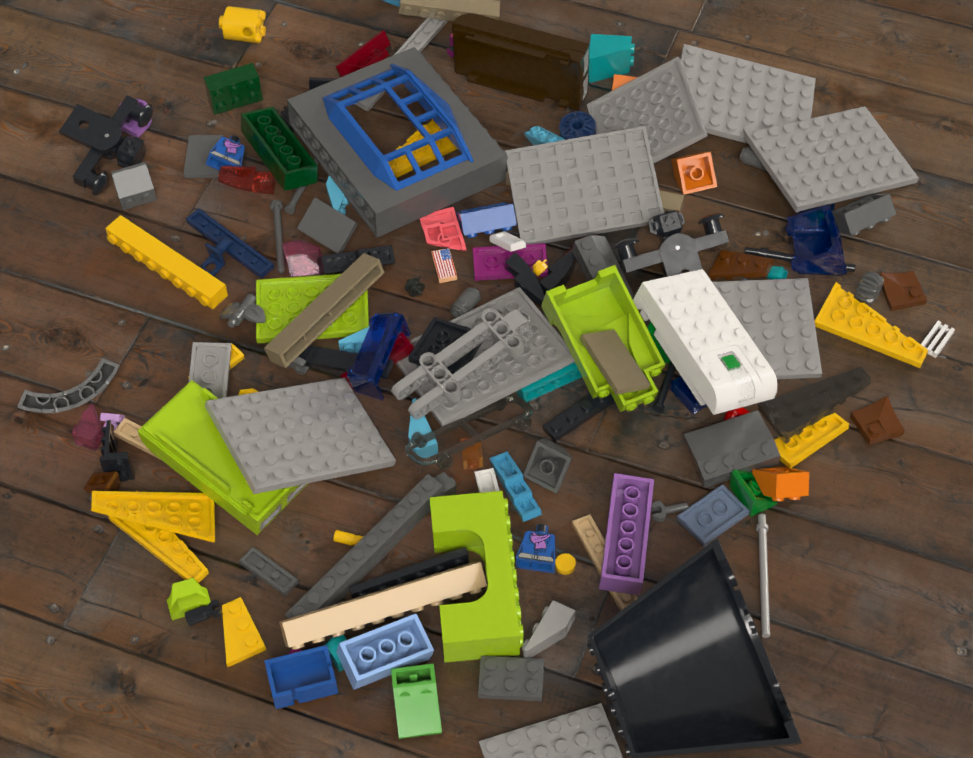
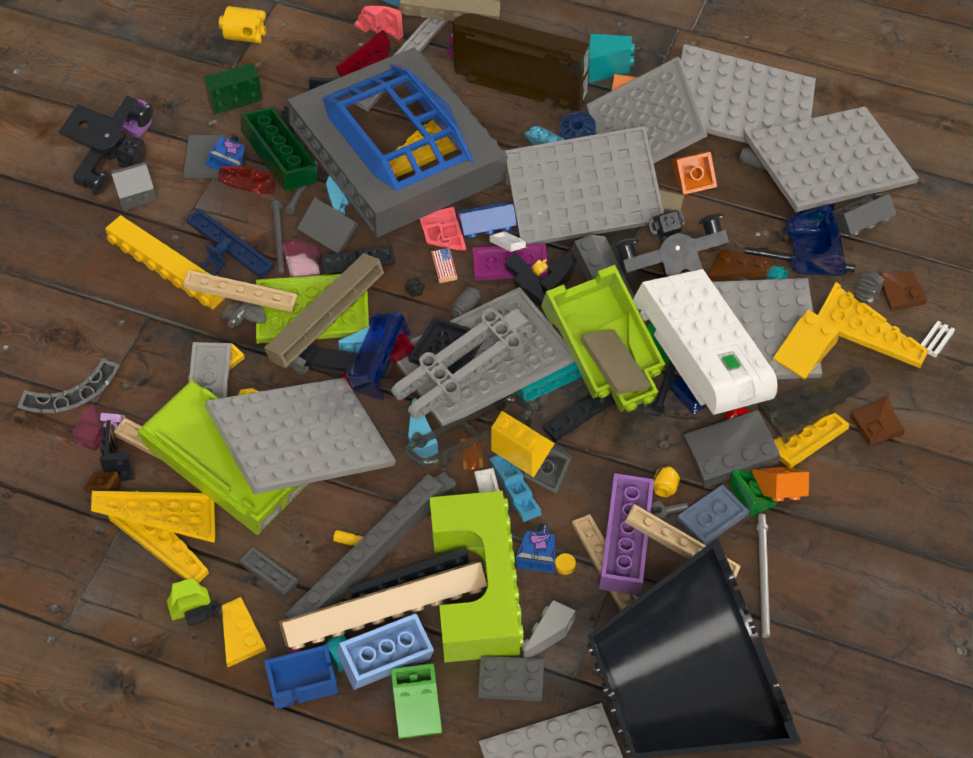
(240, 291): none -> tan plate
(381, 18): none -> coral slope
(519, 444): none -> yellow slope
(666, 481): none -> yellow head
(667, 534): none -> tan tile
(807, 344): none -> yellow slope

